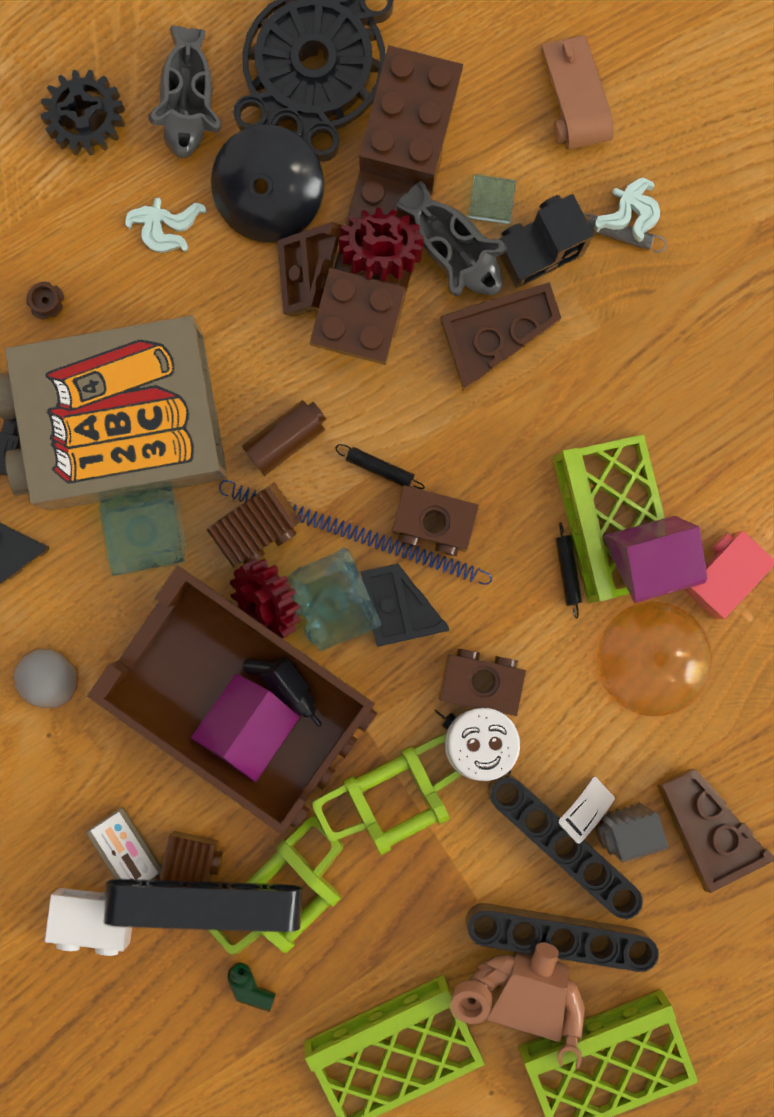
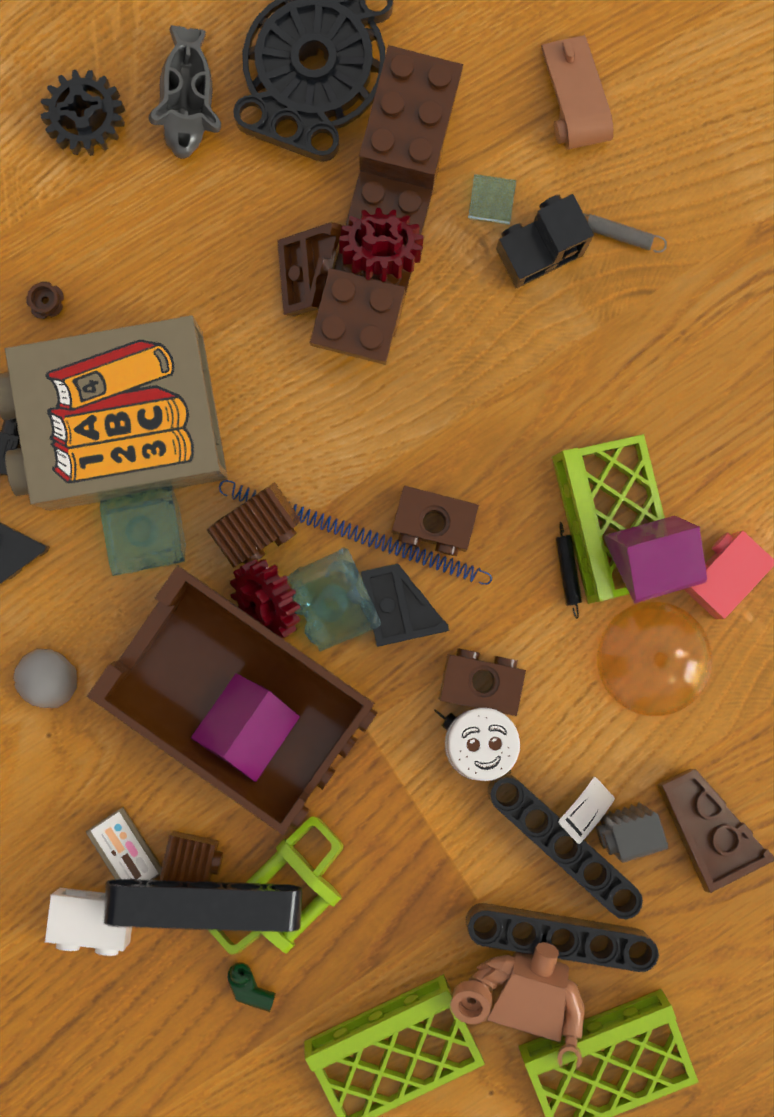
(152, 230): light aqua piece -> none
(285, 436): reddish brown brick -> none
(285, 684): black piece -> none
(292, 178): black dish -> none
(355, 787): lime bar -> none
(379, 467): black piece -> none
(455, 243): dark grey animal -> none
(497, 329): reddish brown wing -> none
(632, 198): light aqua piece -> none

